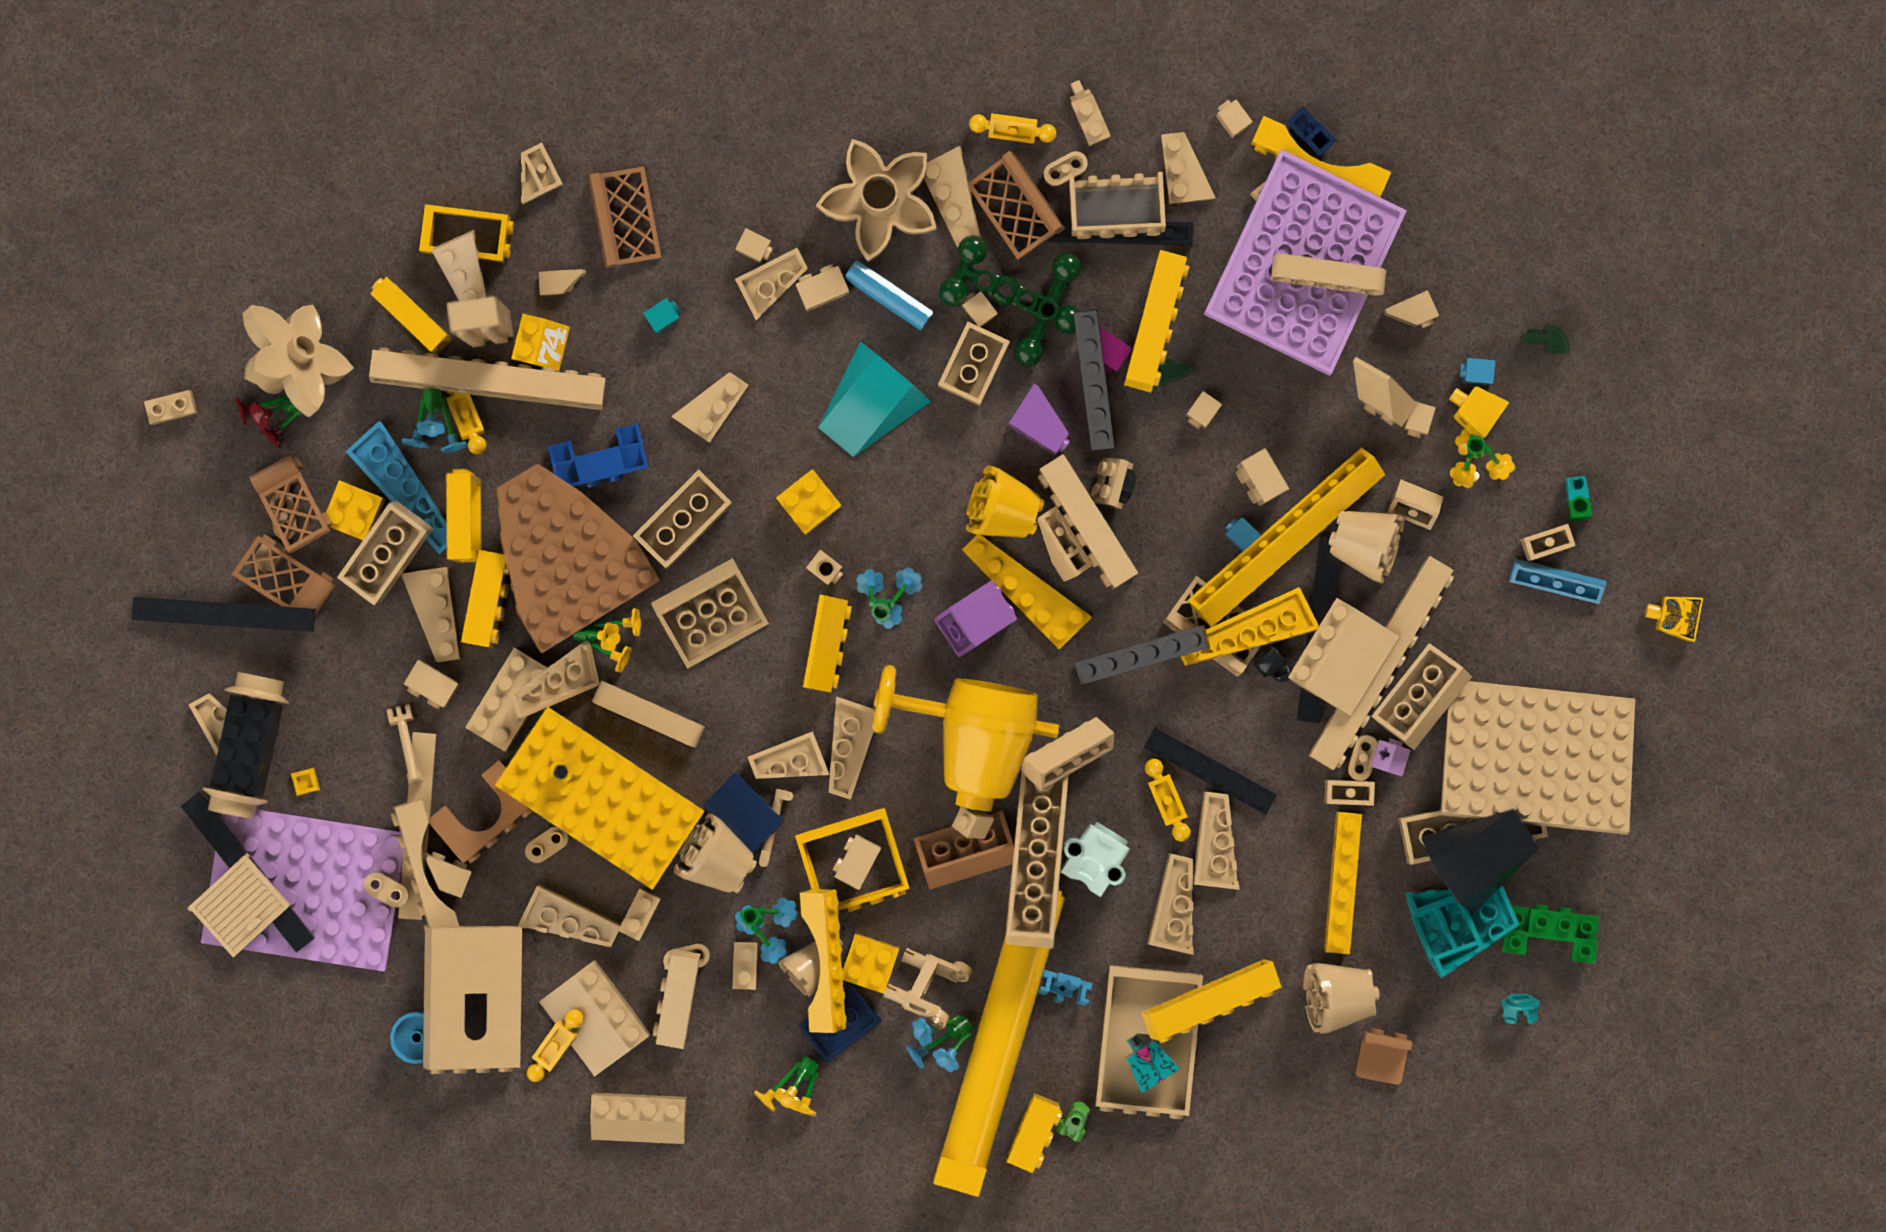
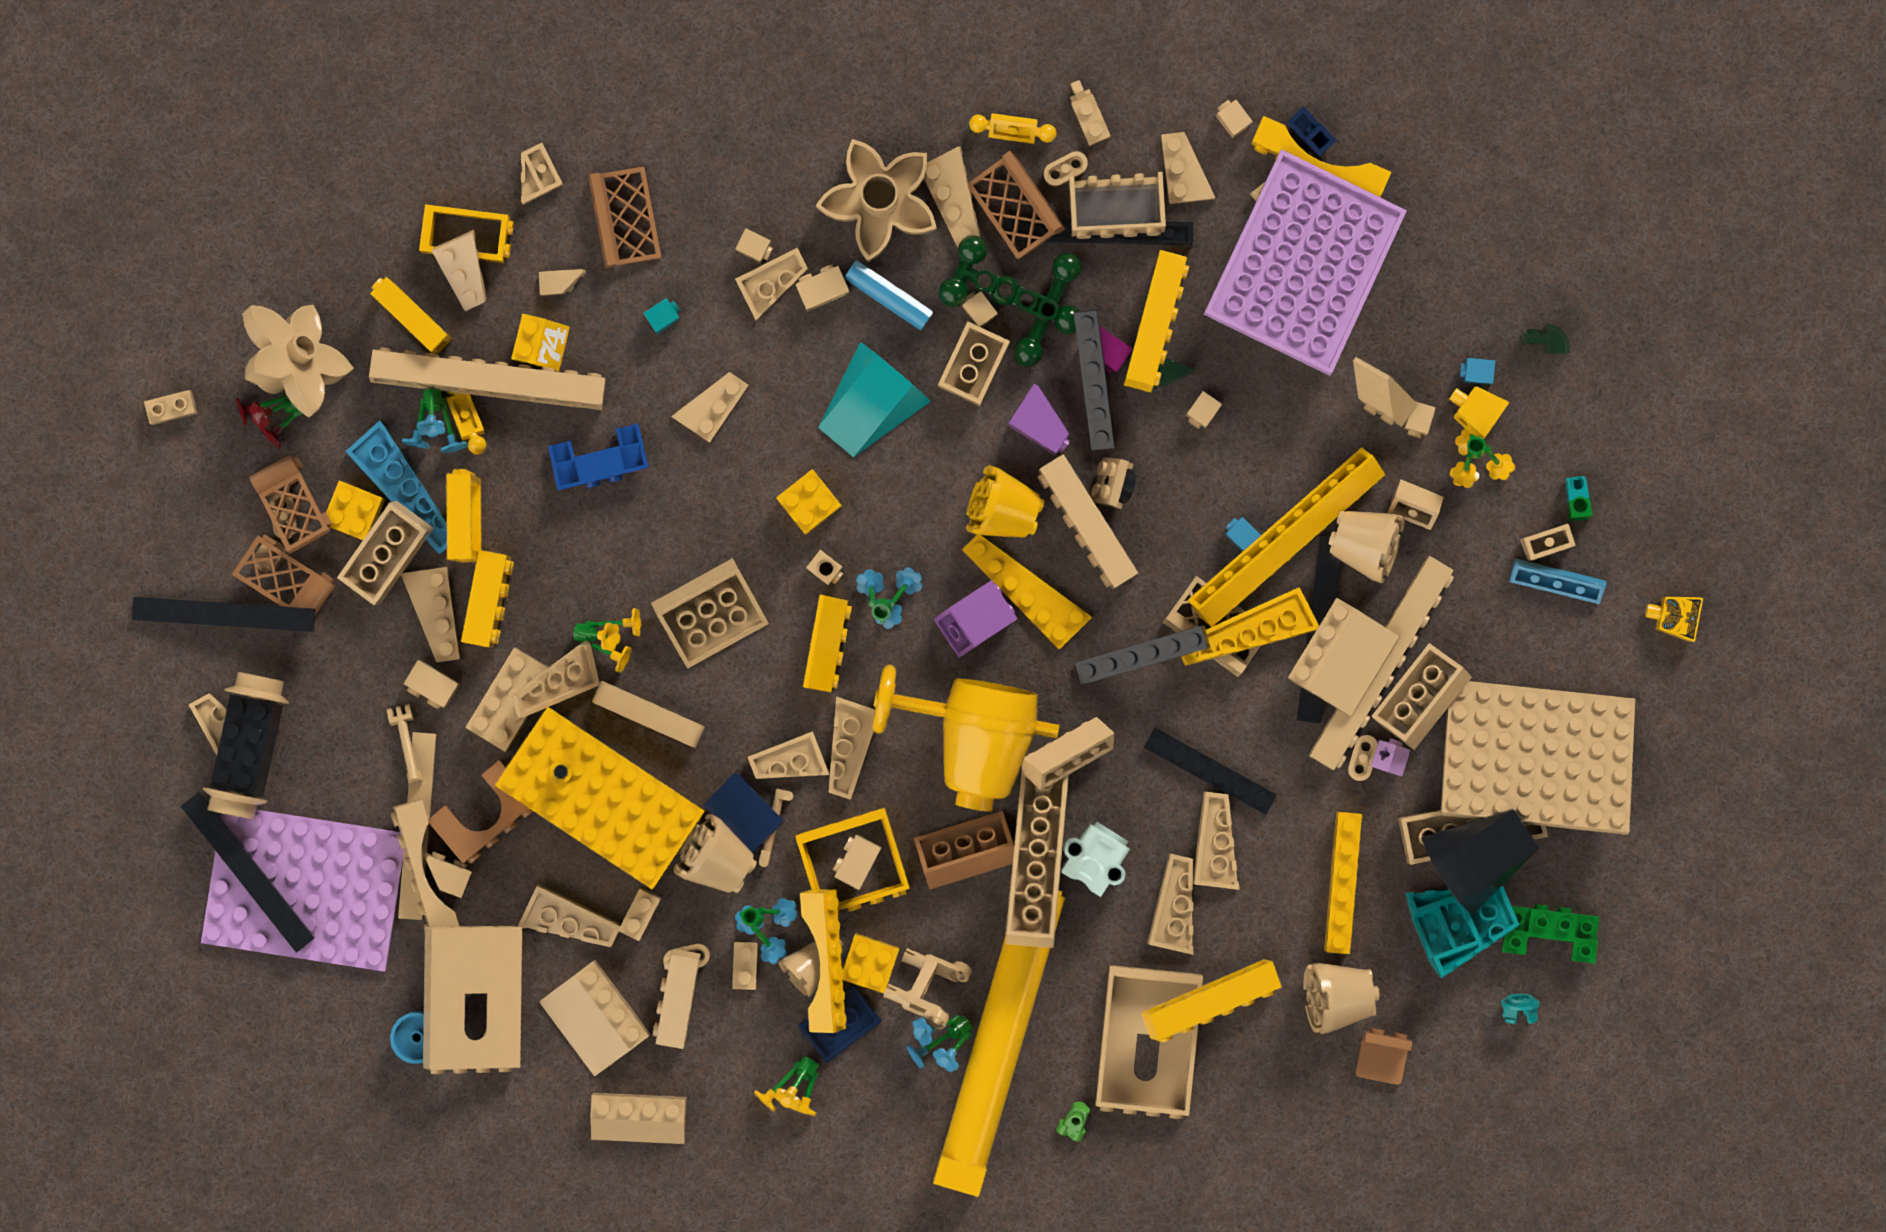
(239, 906): tan piece -> none
(305, 781): yellow tile -> none
(386, 889): tan plate -> none
(480, 321): tan brick -> none
(546, 844): tan plate -> none
(554, 1045): yellow plate -> none
(564, 556): medium nougat wing -> none
(682, 519): tan brick -> none
(973, 823): tan brick -> none
(1034, 1133): yellow brick -> none
(1053, 981): dark azure piece -> none
(1062, 545): tan slope -> none
(1149, 1062): teal torso -> none
(1167, 800): yellow plate -> none
(1261, 477): tan brick -> none
(1270, 662): black piece -> none
(1328, 274): tan beam -> none
(1349, 792): tan brick -> none
(1414, 311): tan slope -> none

